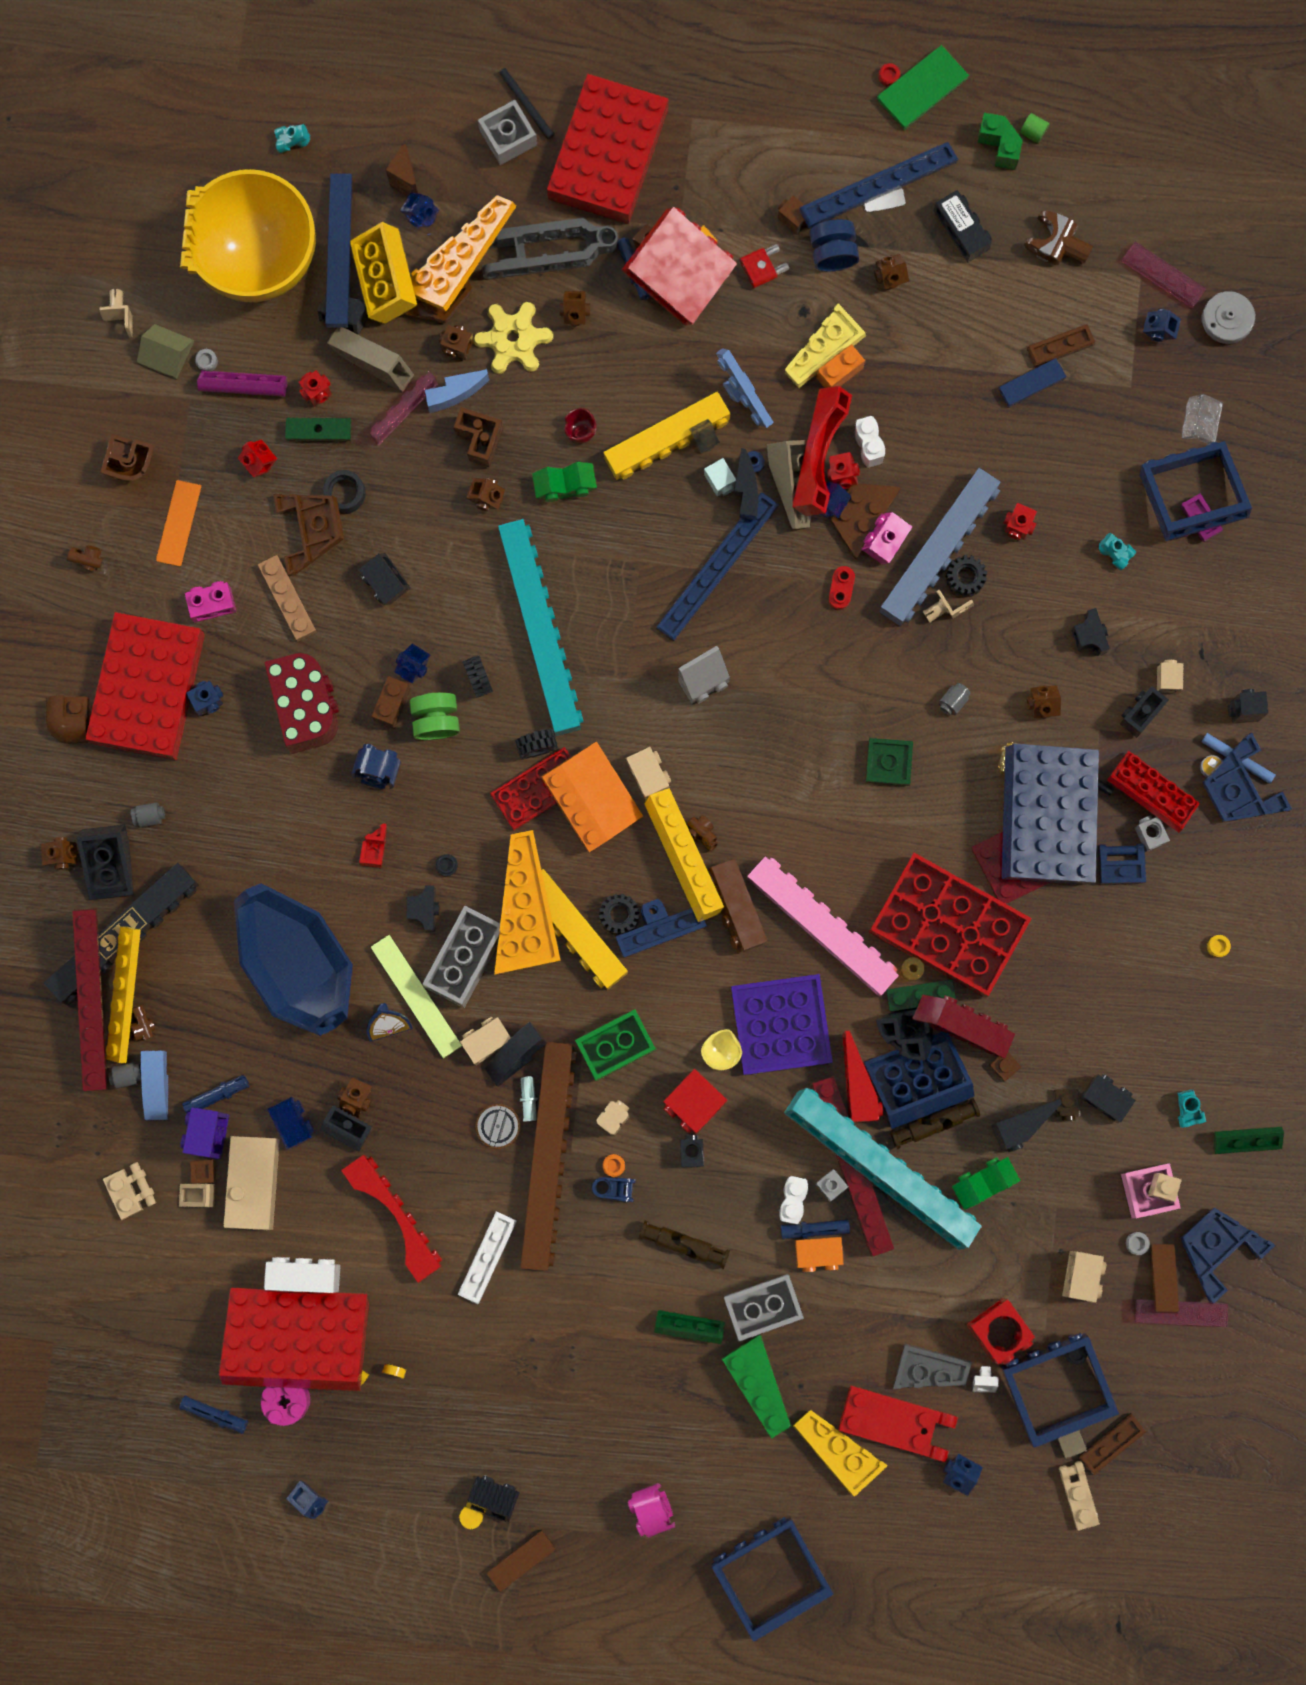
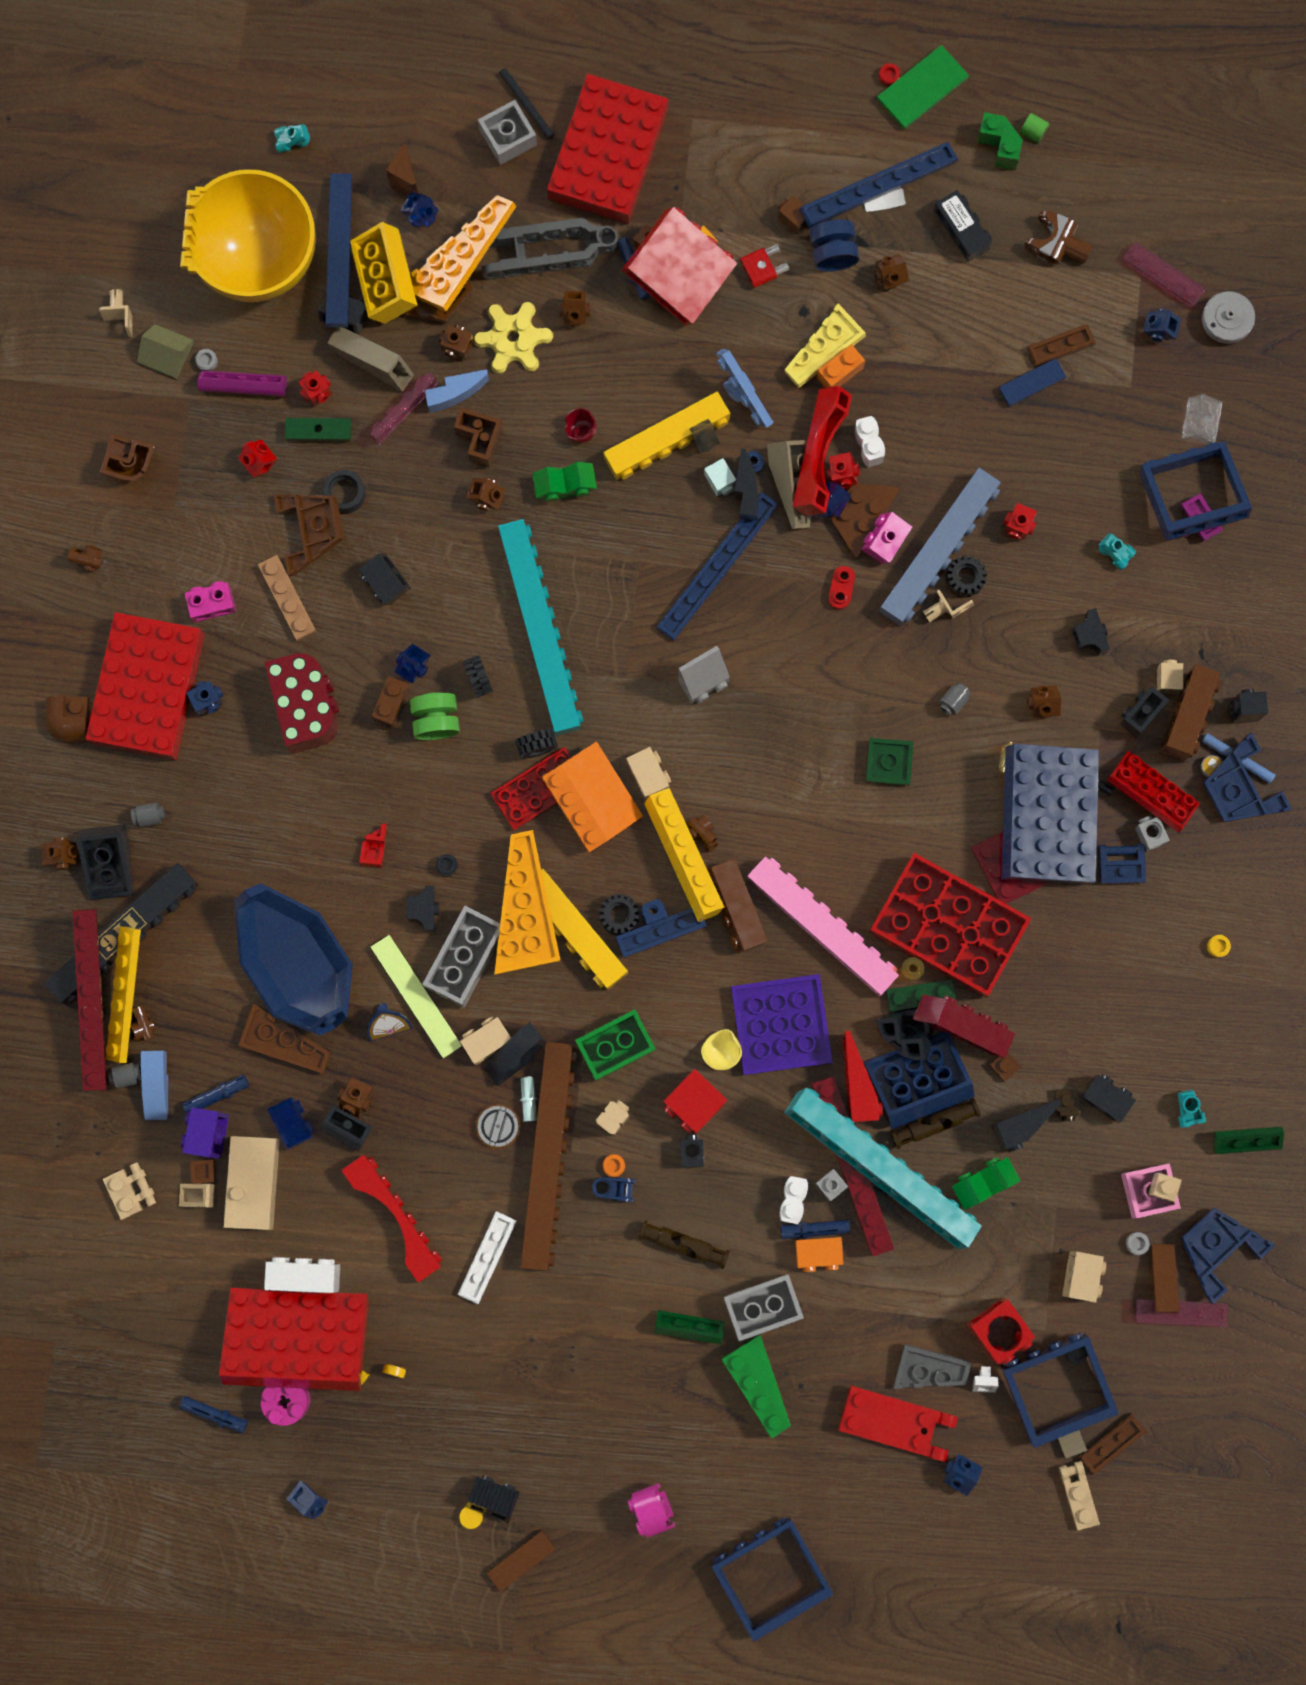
(178, 523): orange sticker -> none
(278, 1040): none -> reddish brown wing
(376, 767): dark blue brick -> none
(844, 1458): yellow wing -> none
(1190, 713): none -> reddish brown brick

